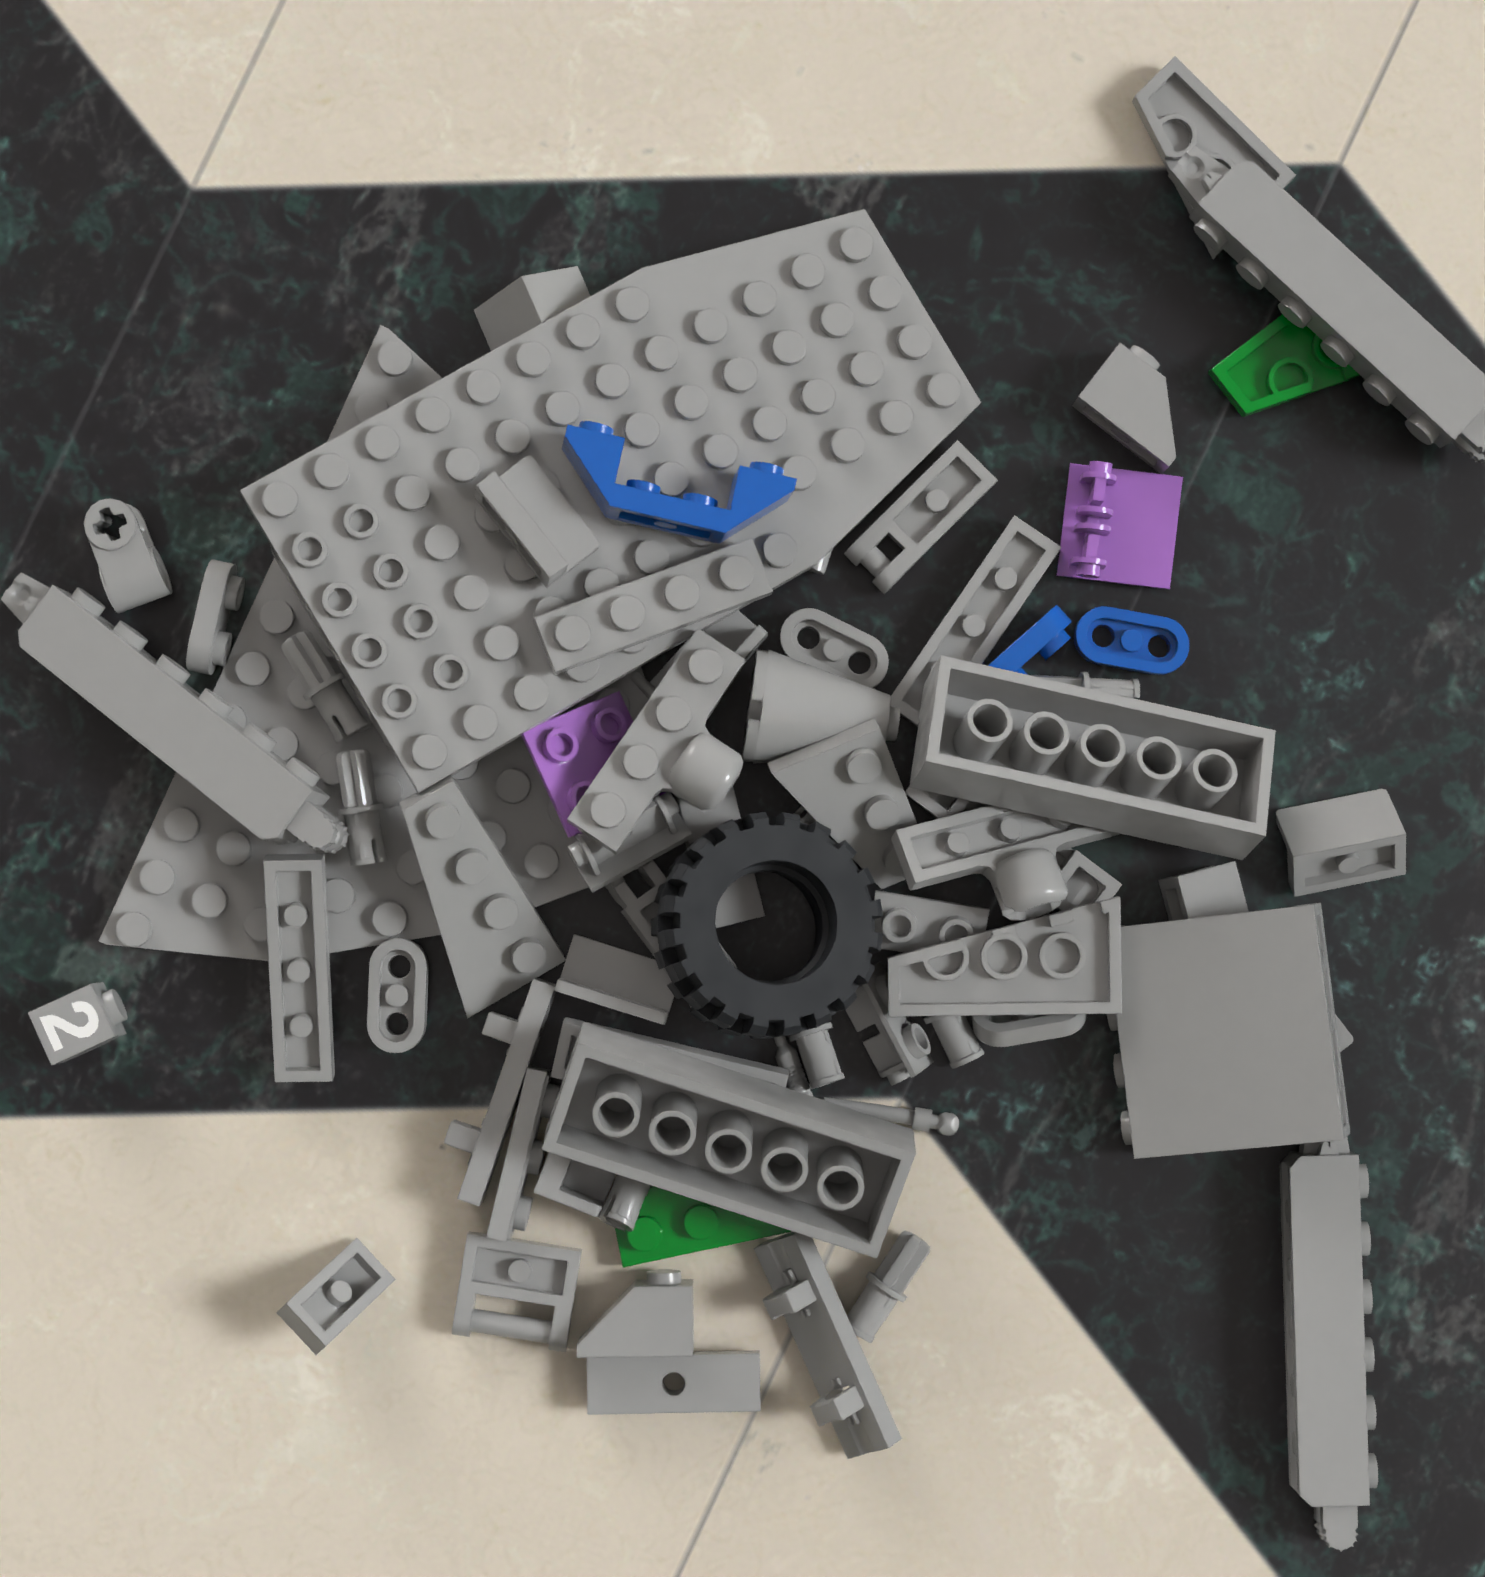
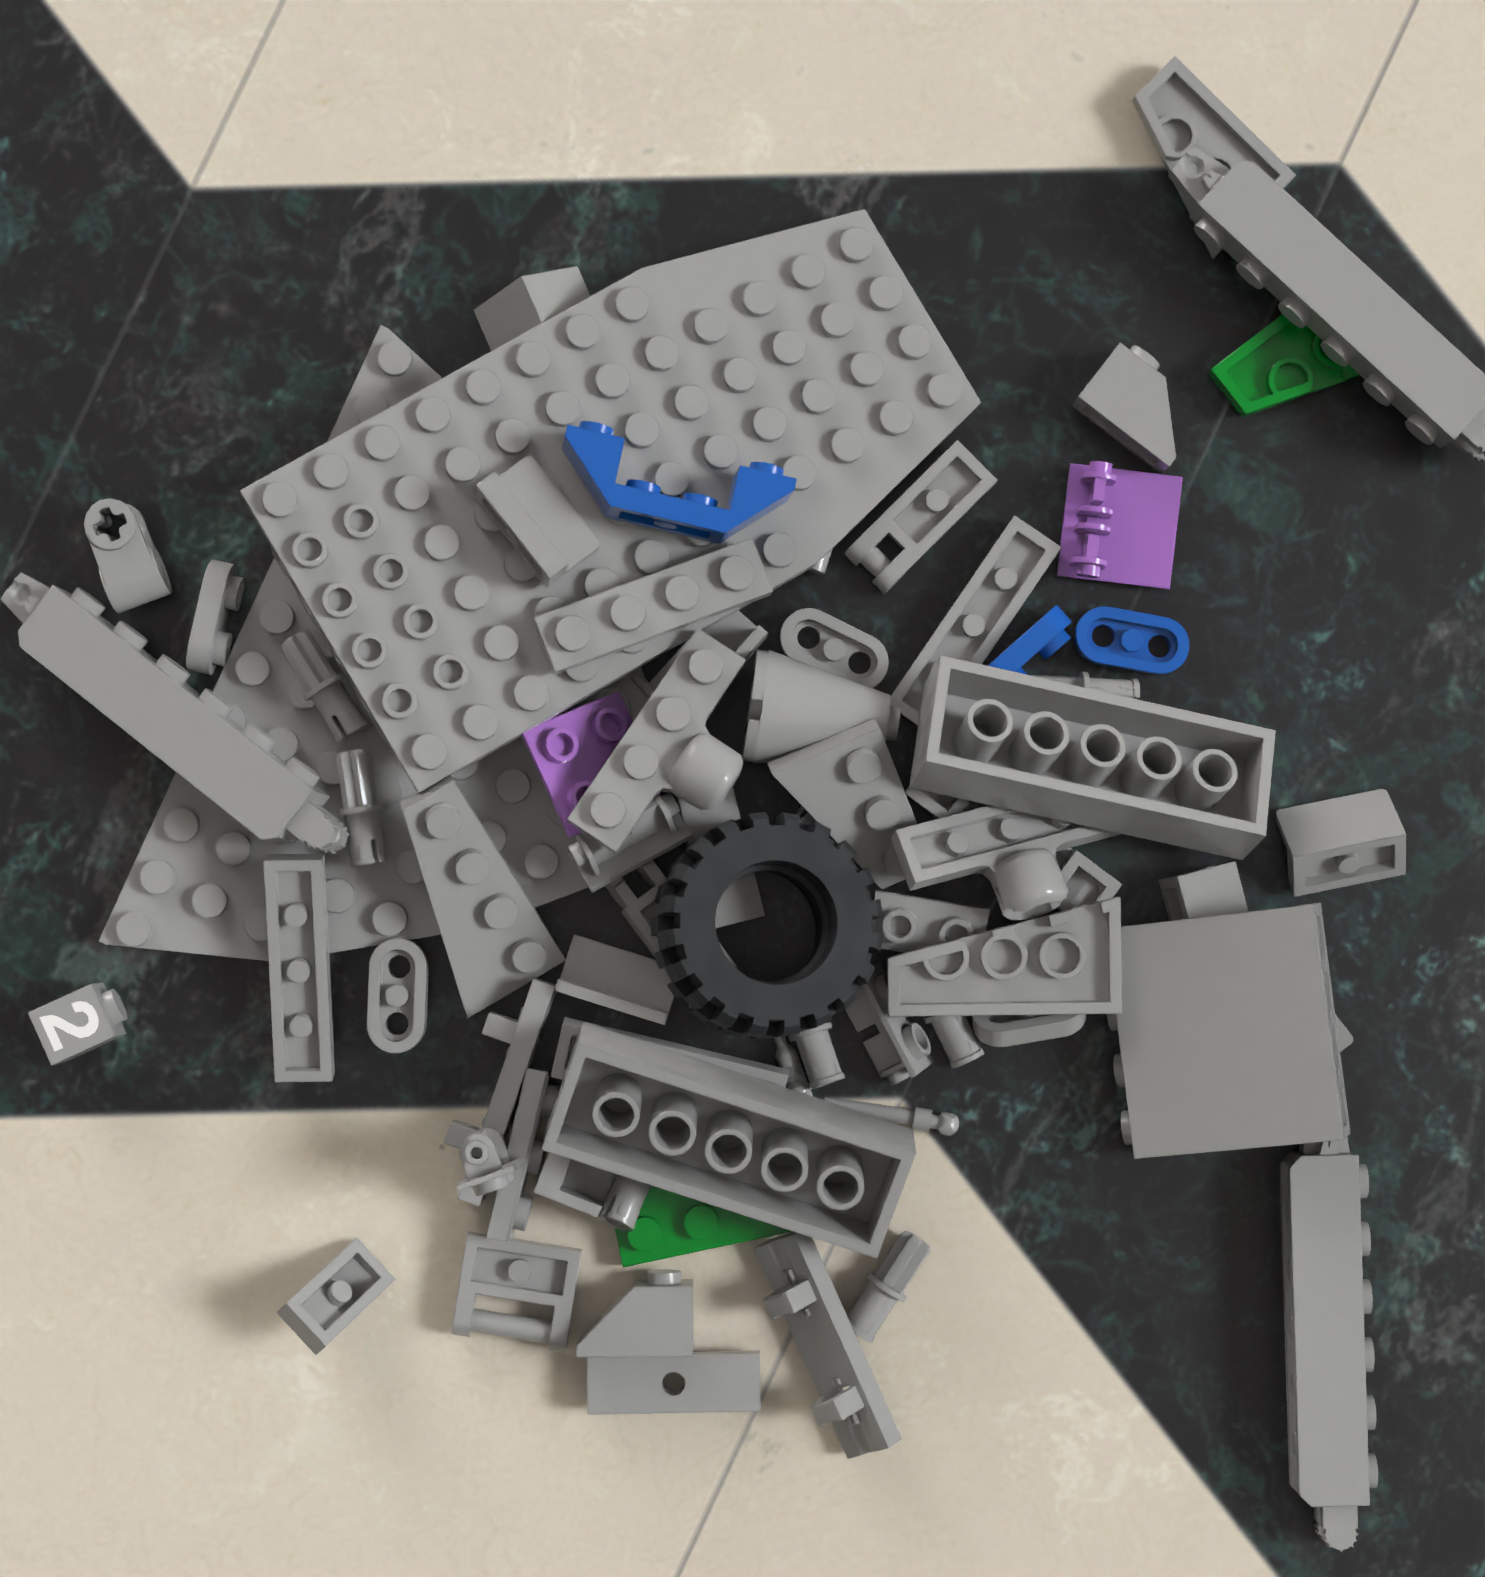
(486, 1162): none -> light grey hinge

